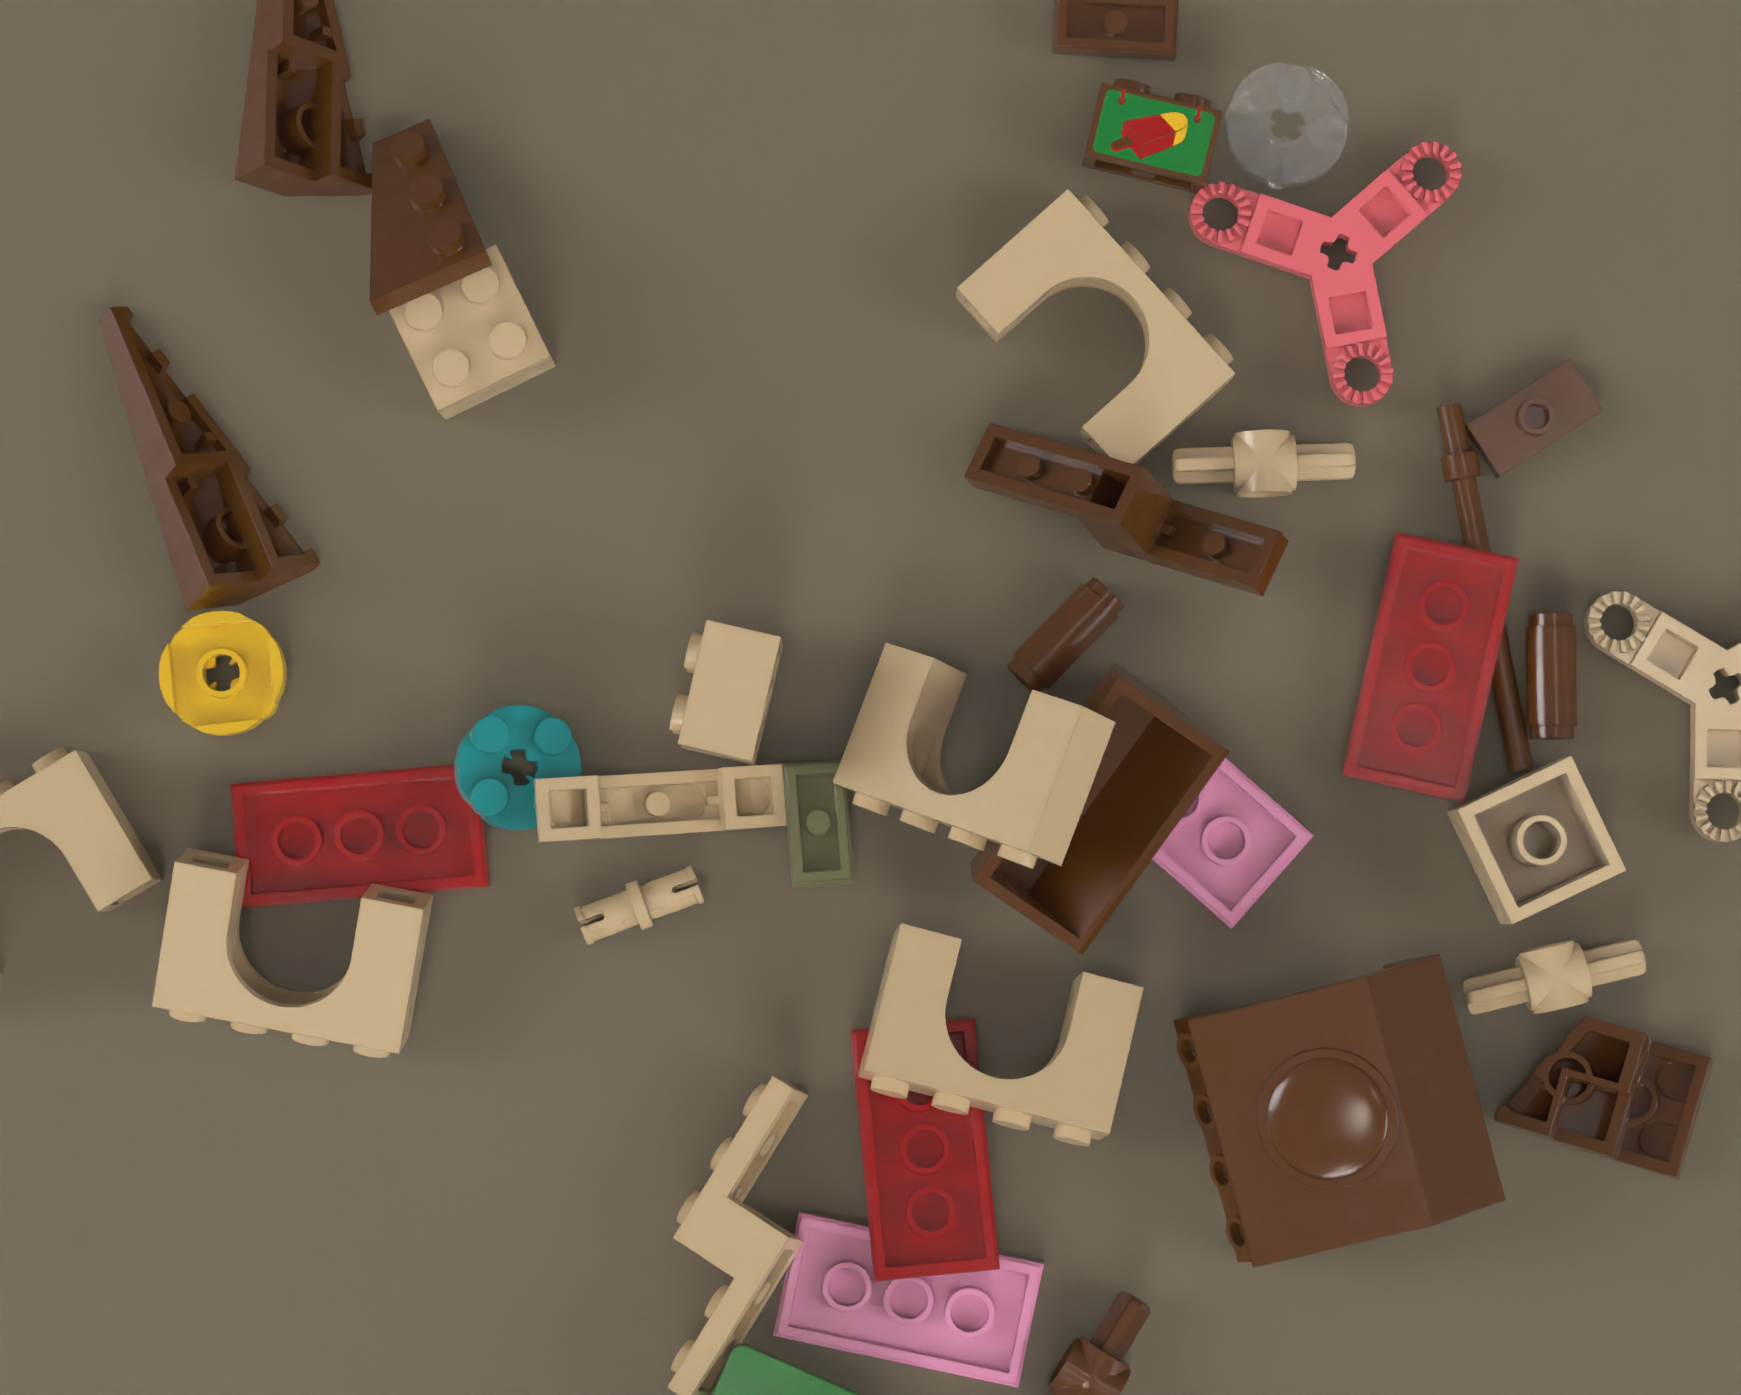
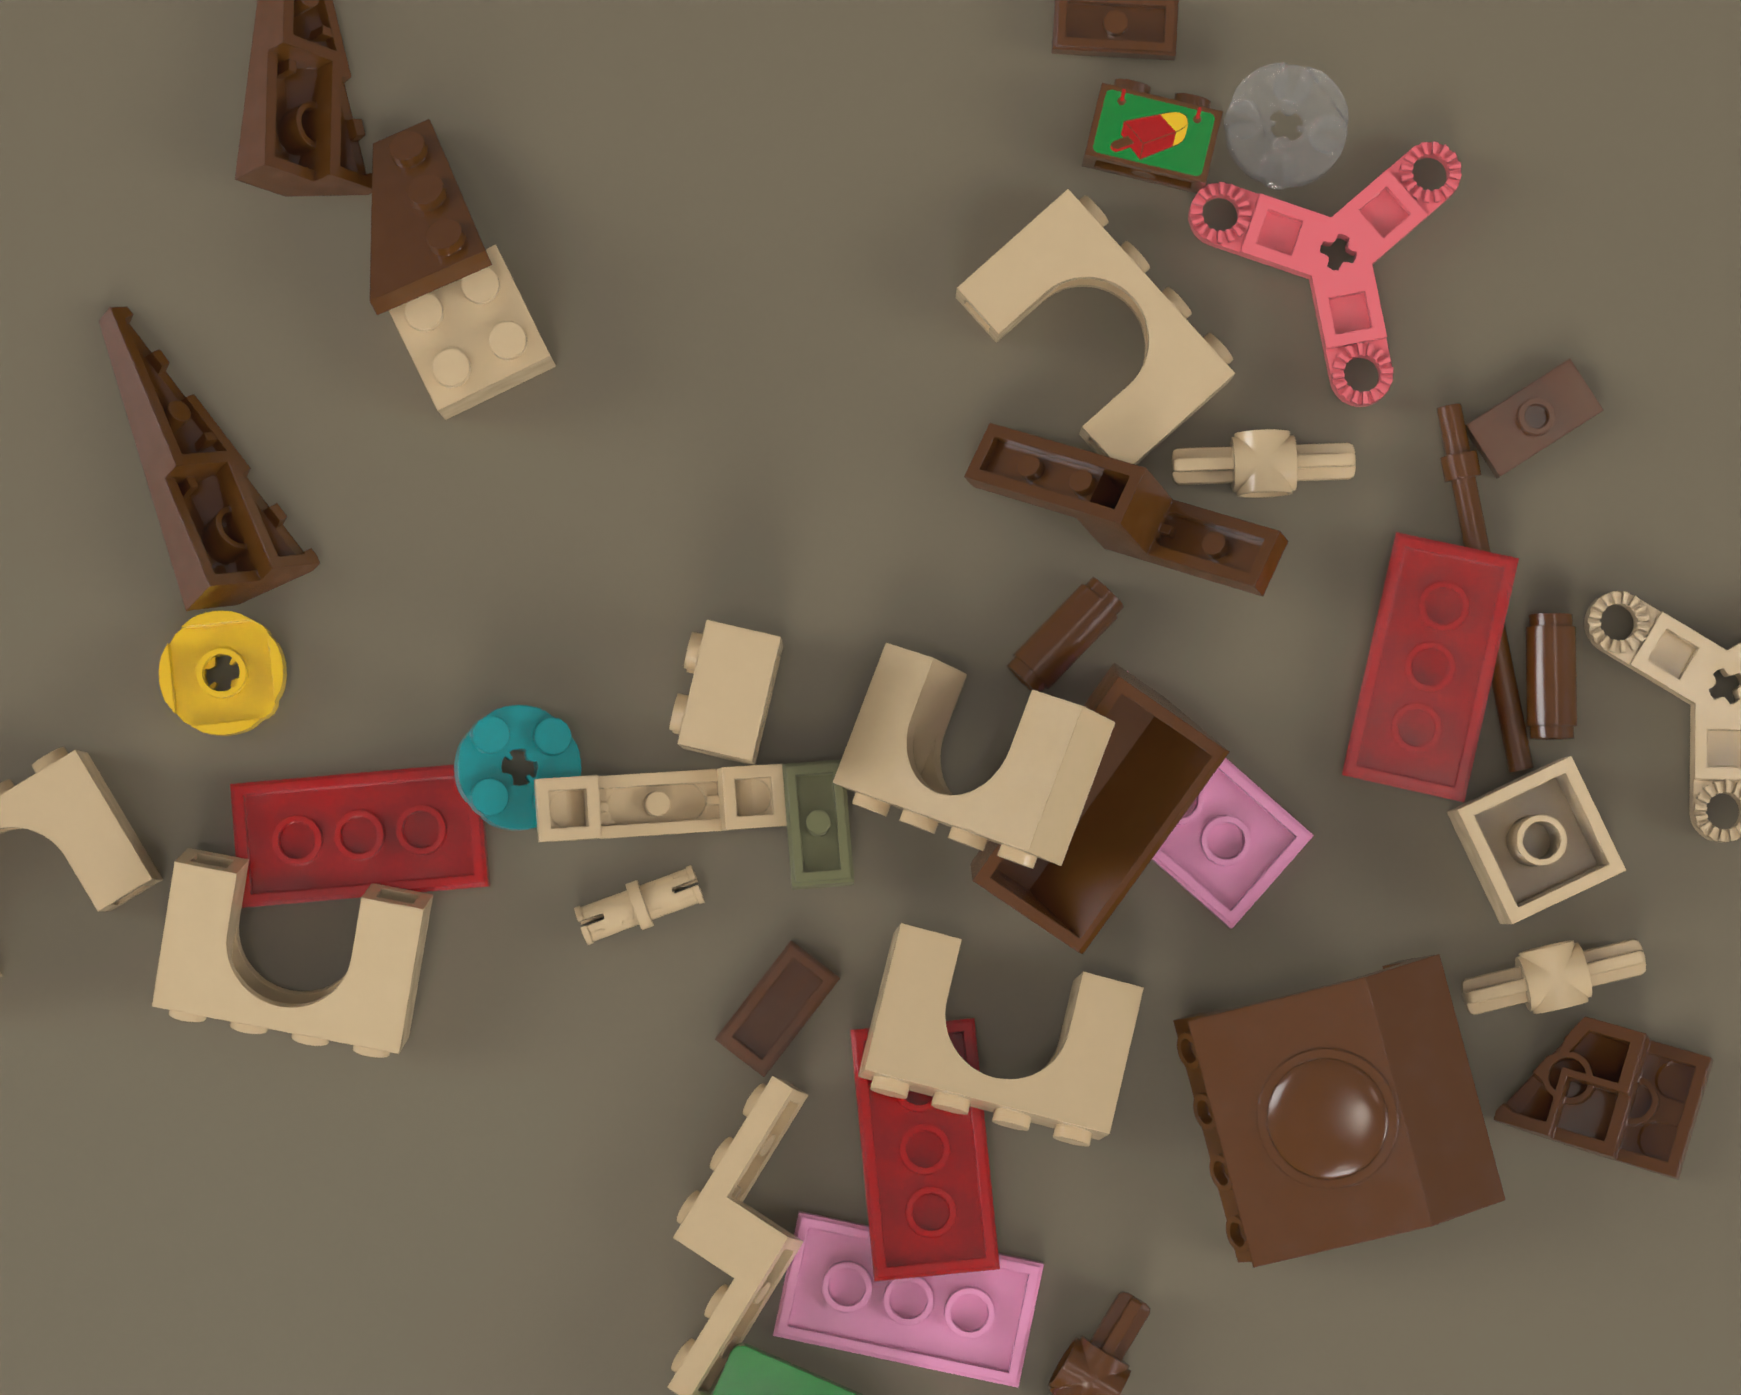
(777, 1008): none -> reddish brown tile

